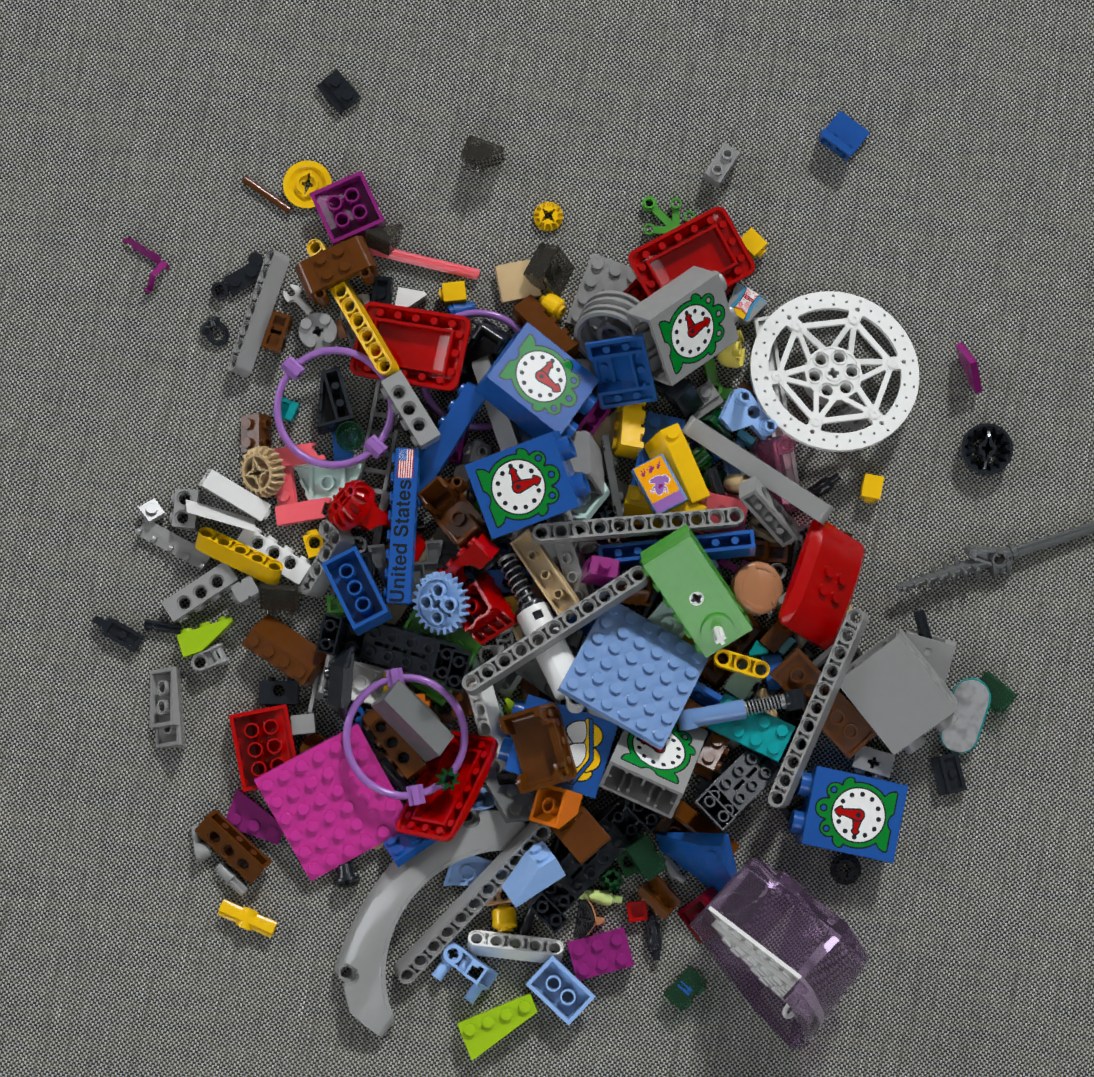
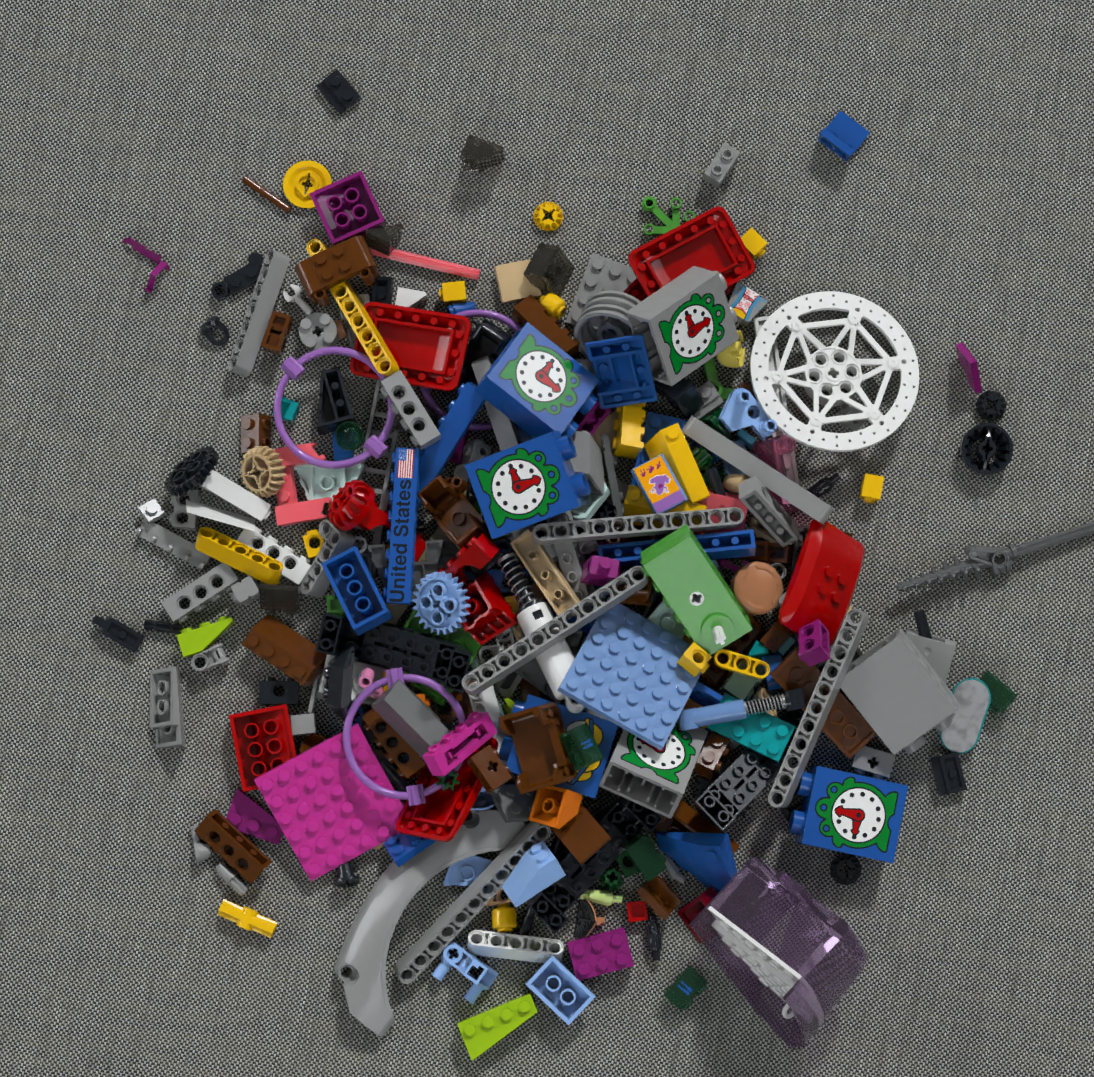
(191, 471): none -> black gear
(366, 679): none -> bright pink plant
(476, 726): none -> dark pink brick
(490, 779): none -> reddish brown brick
(581, 747): none -> clear green brick
(690, 665): none -> yellow brick
(814, 643): none -> magenta brick
(990, 414): none -> black gear

